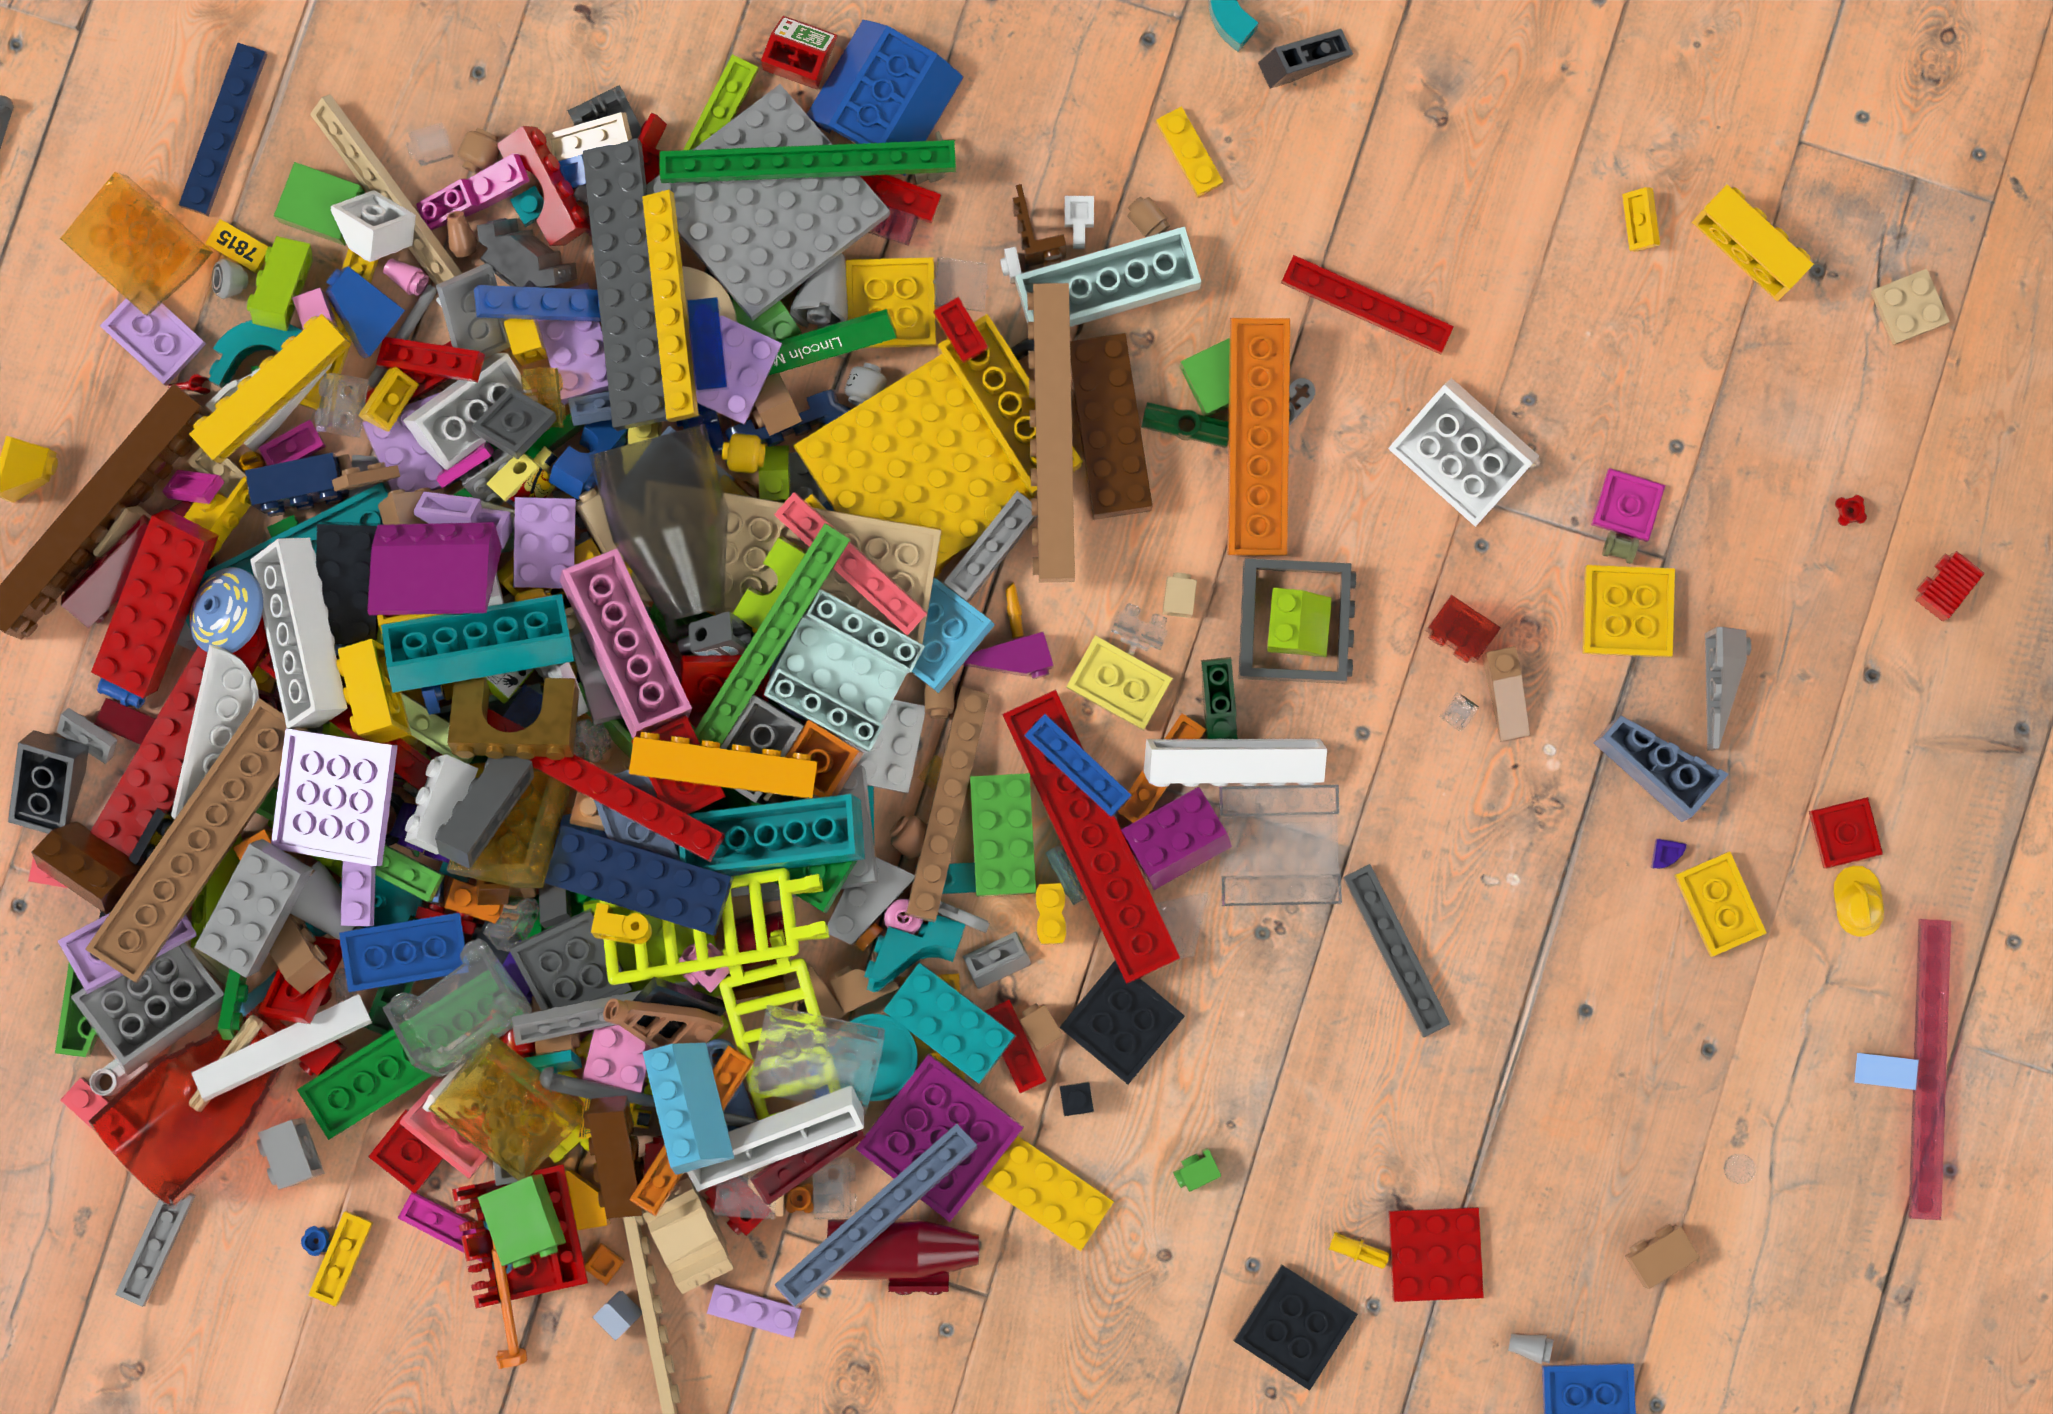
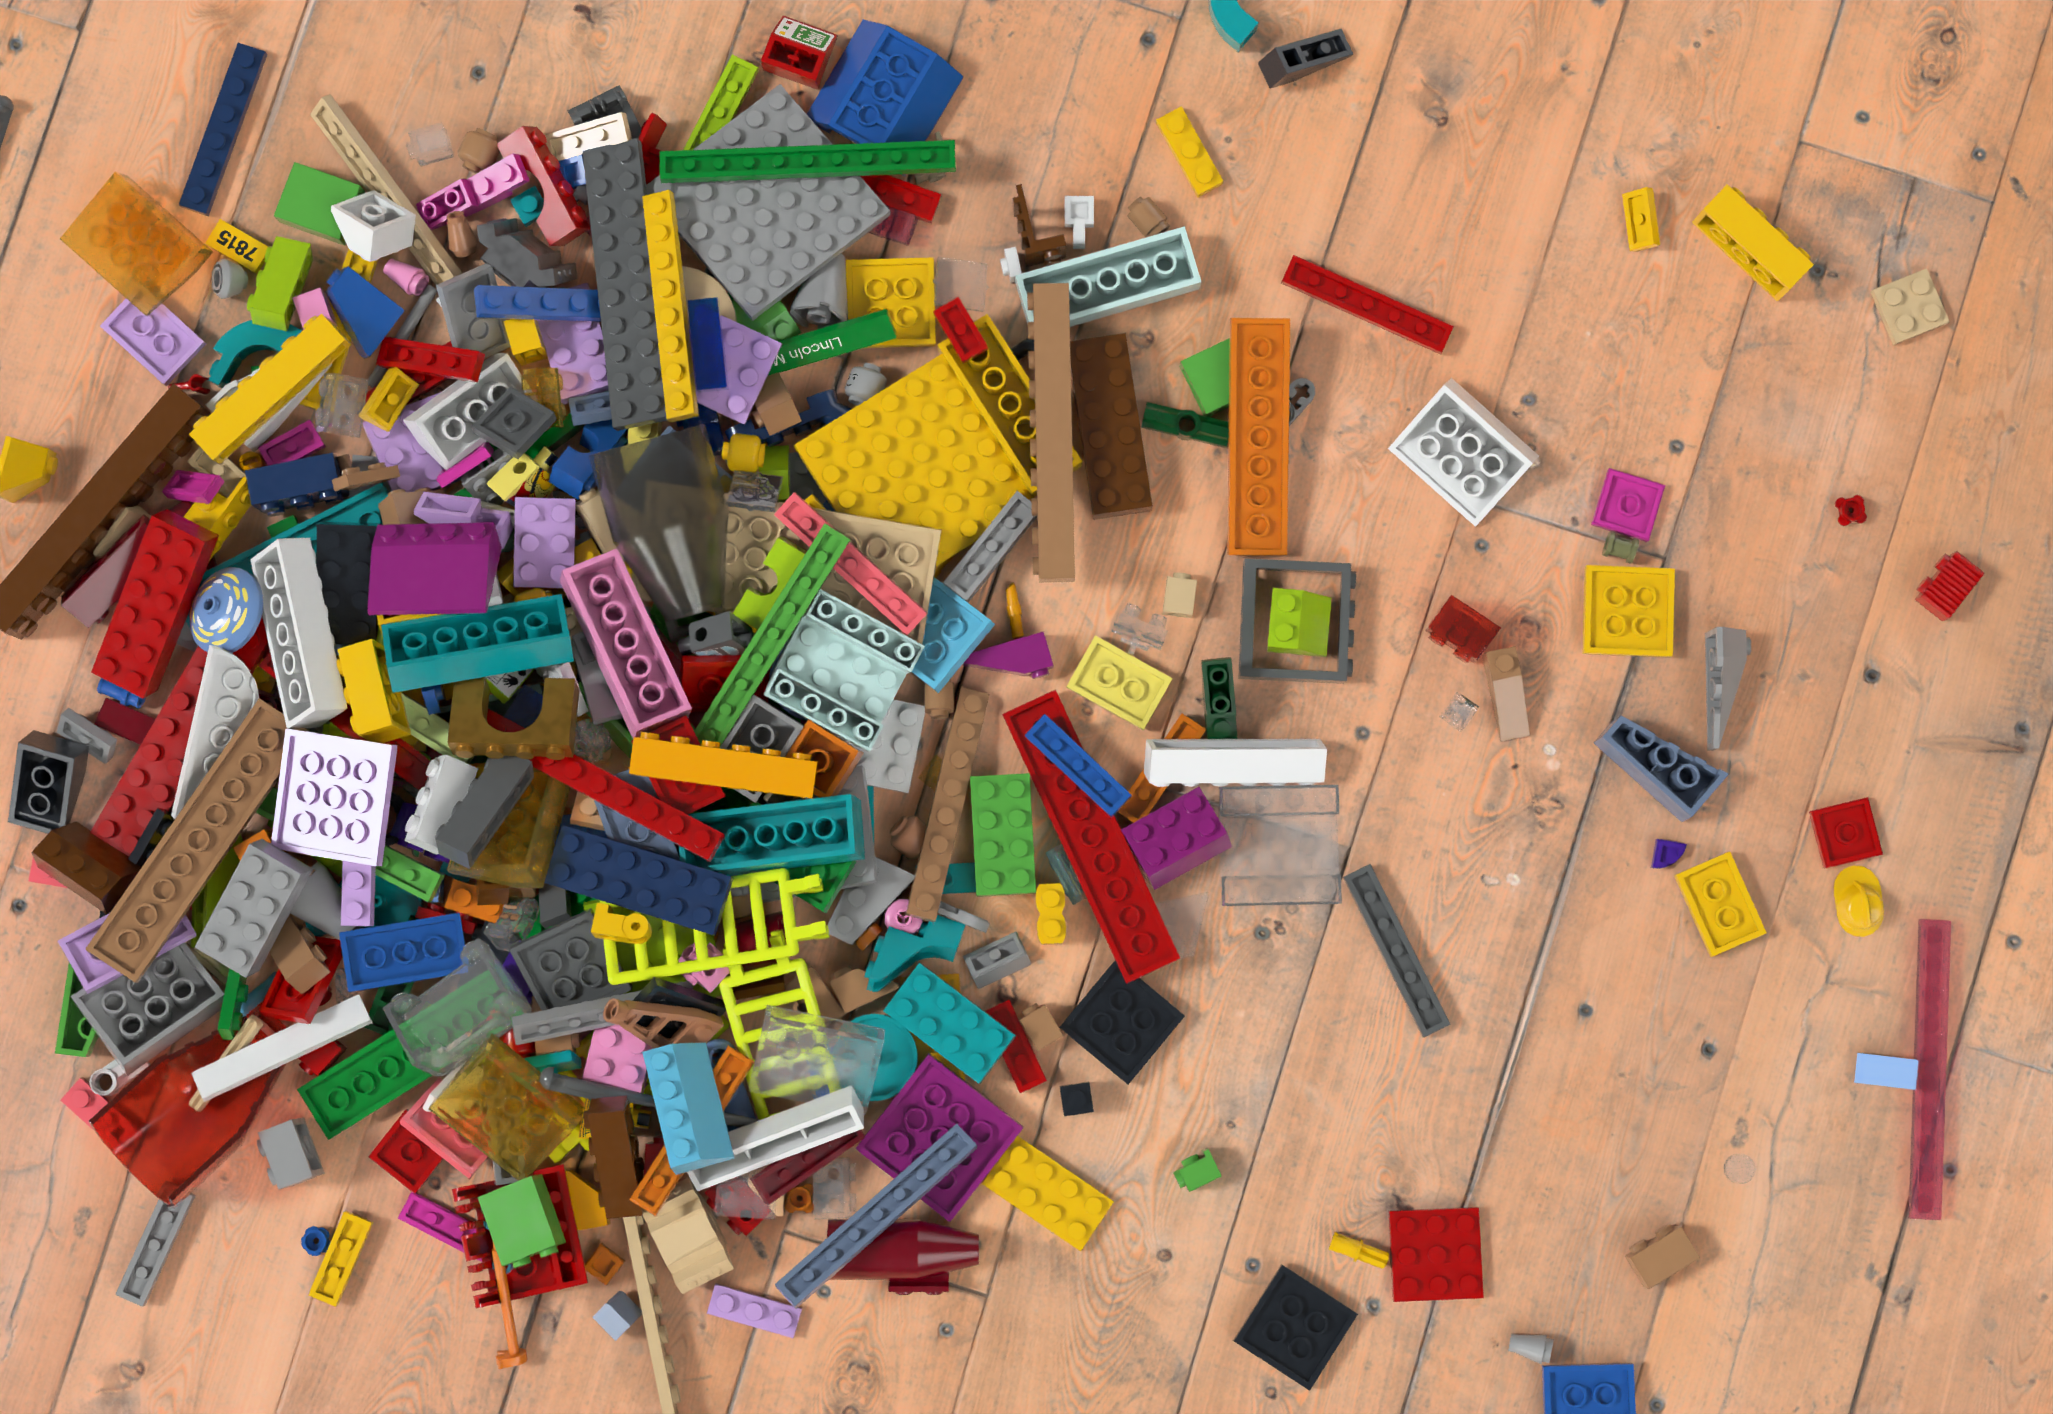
(754, 491): none -> piece

